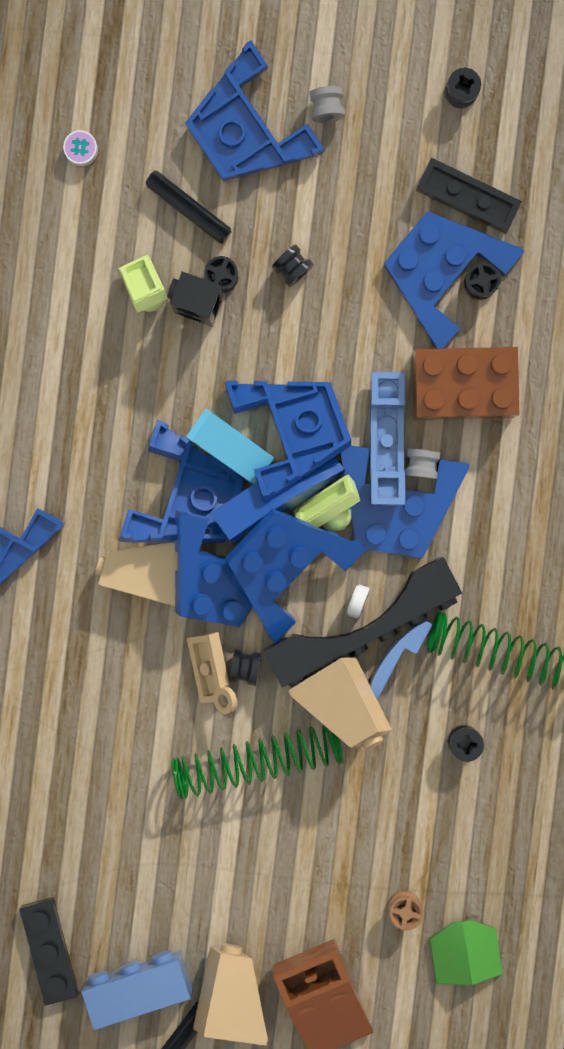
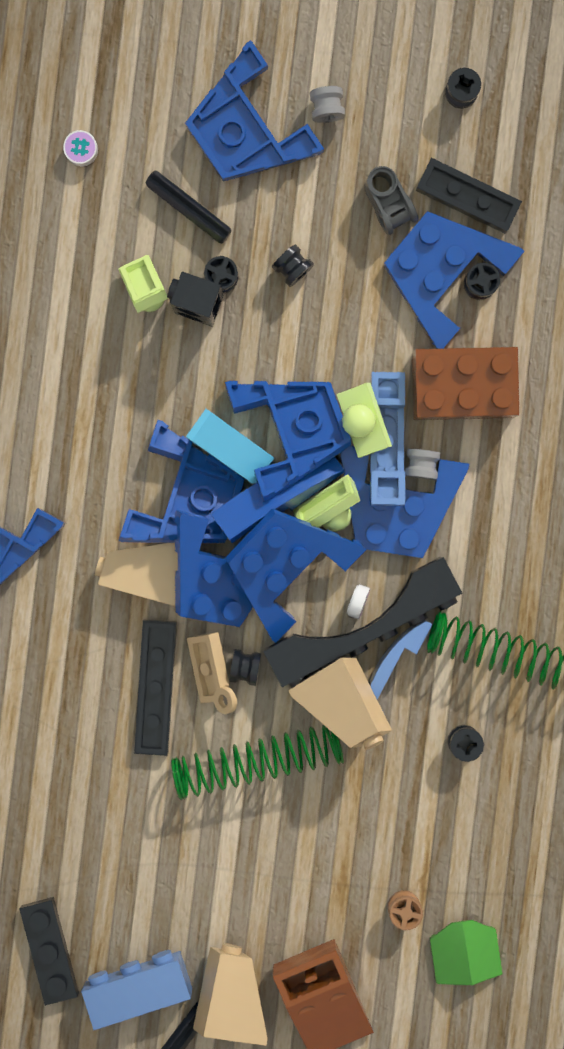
(155, 687): none -> black tile
(363, 420): none -> yellowish green tile
(391, 201): none -> dark grey piece

